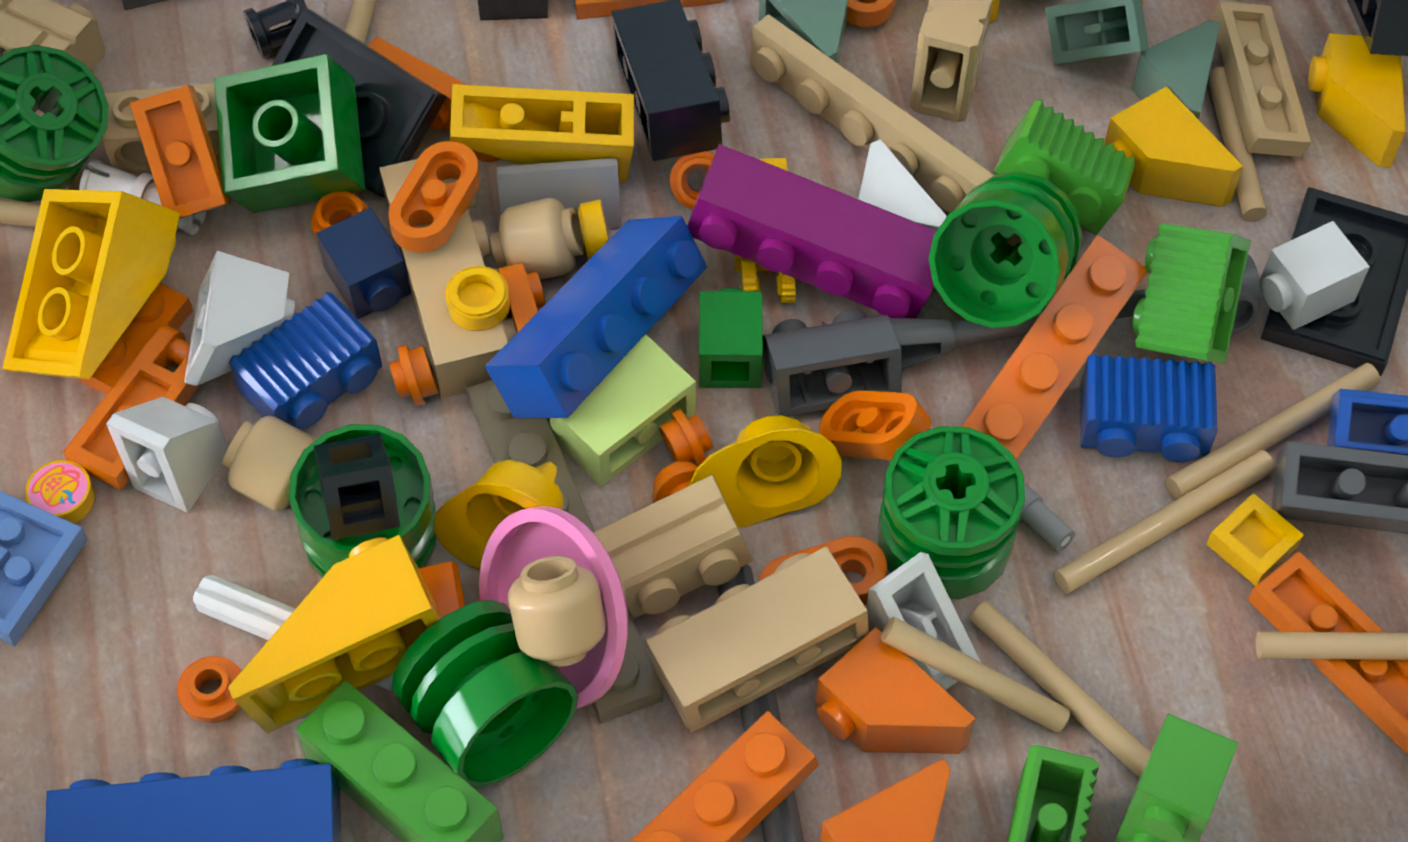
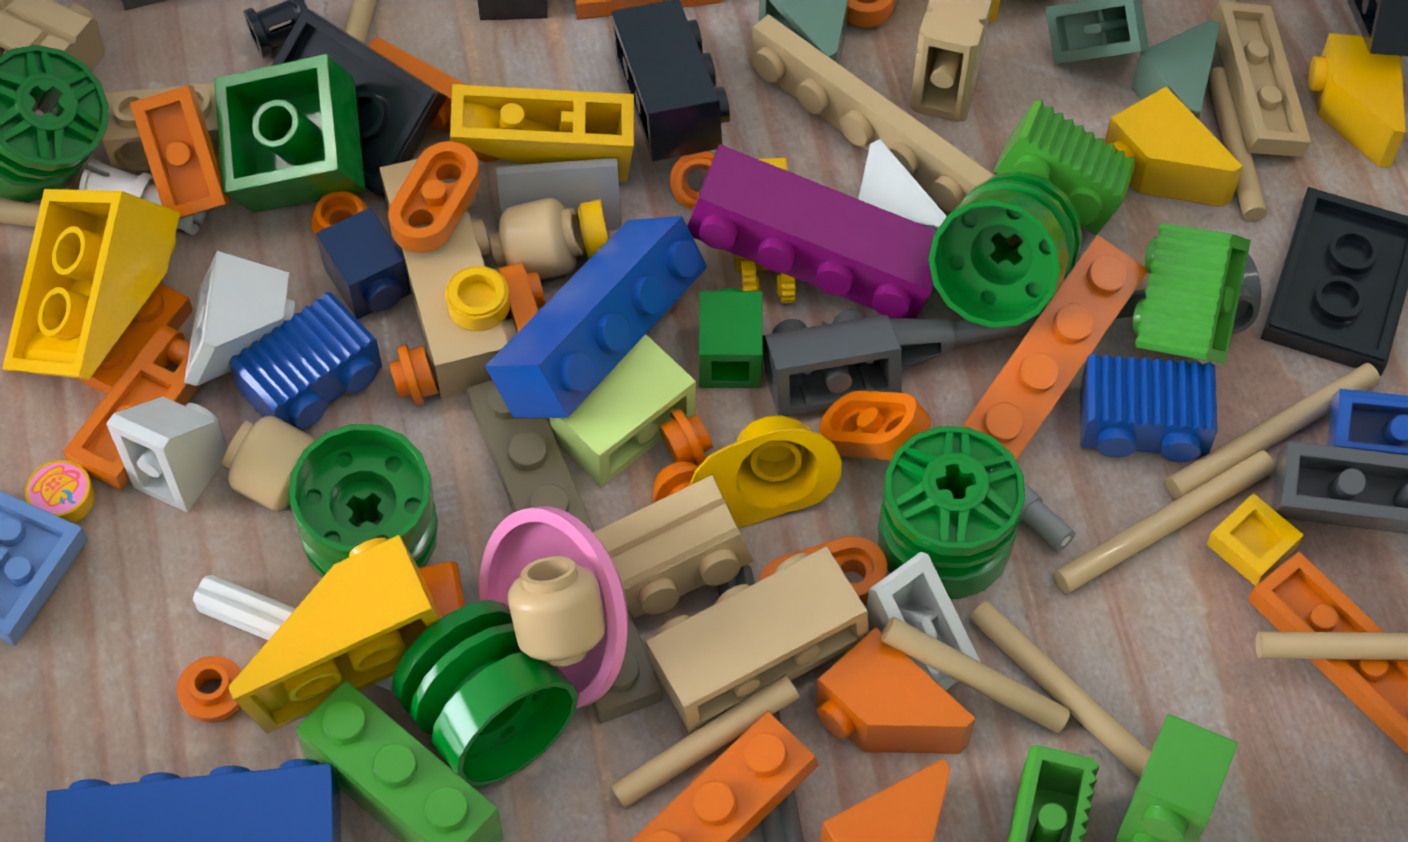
(357, 486): black brick -> none
(473, 514): yellow piece -> none
(704, 741): none -> tan bar
(1312, 275): white brick -> none

